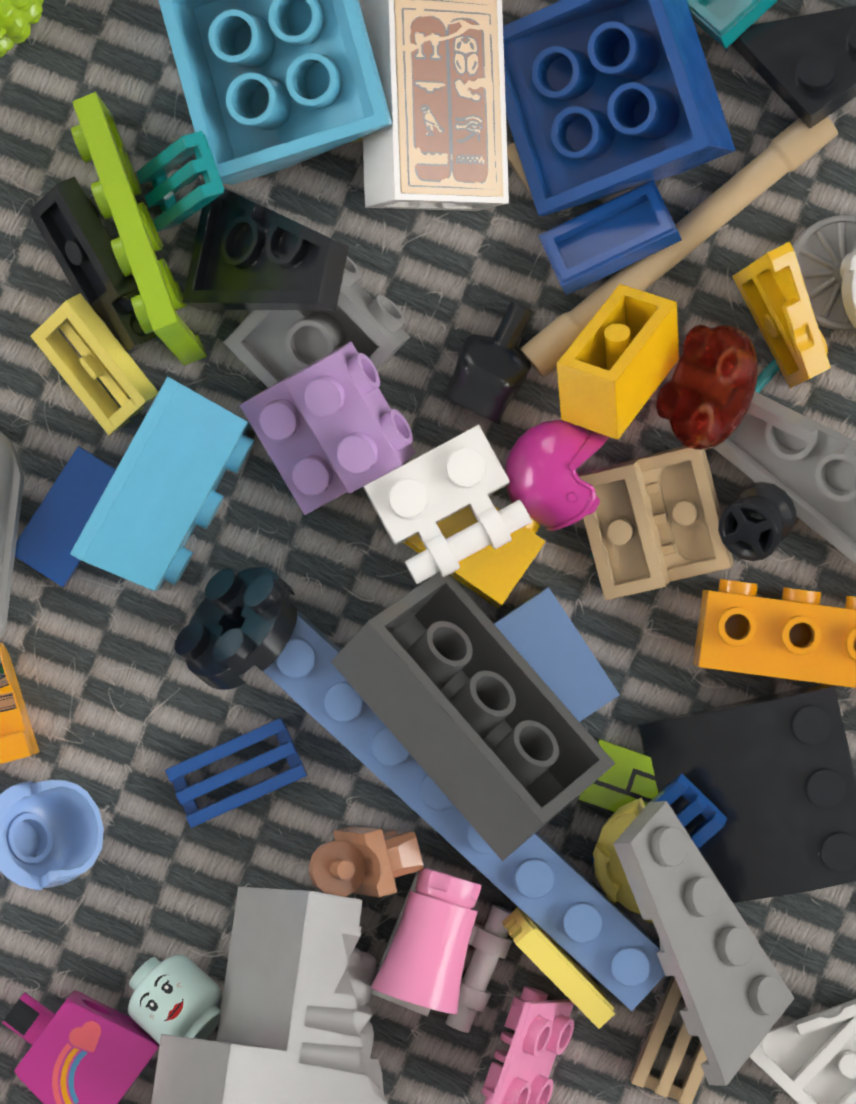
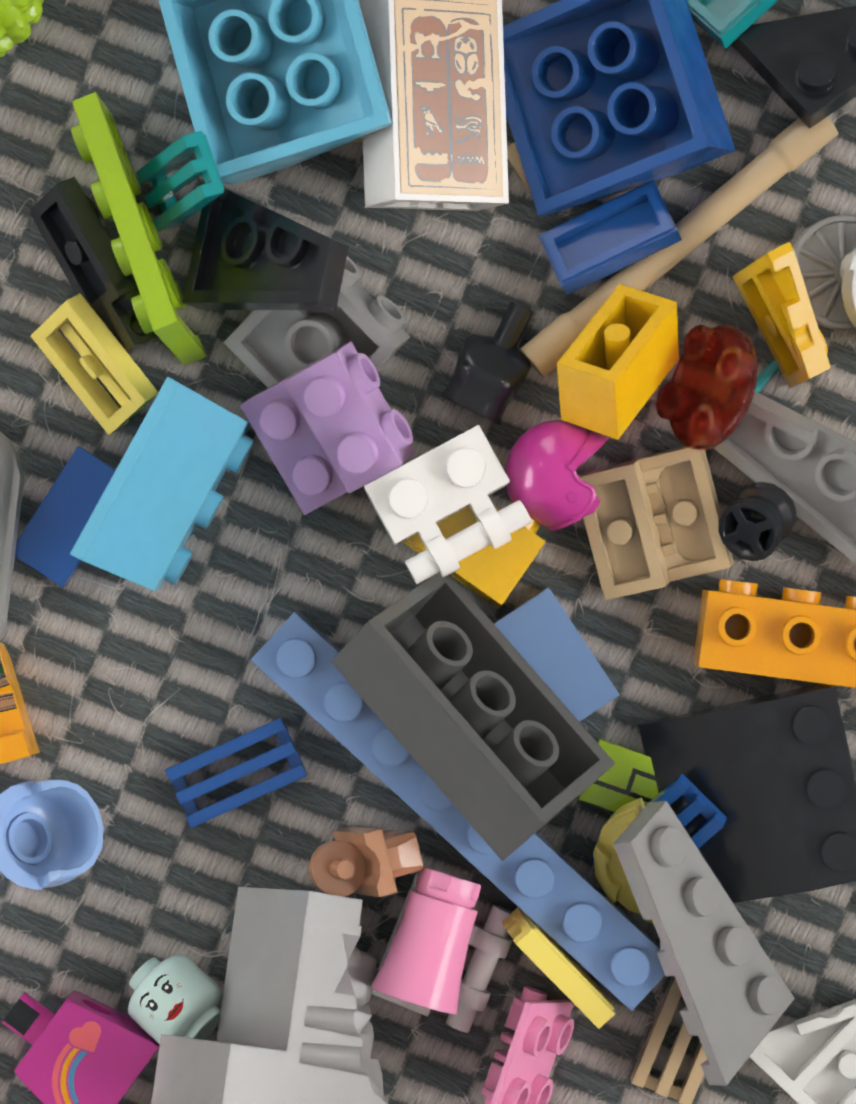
(213, 639): black plate -> none

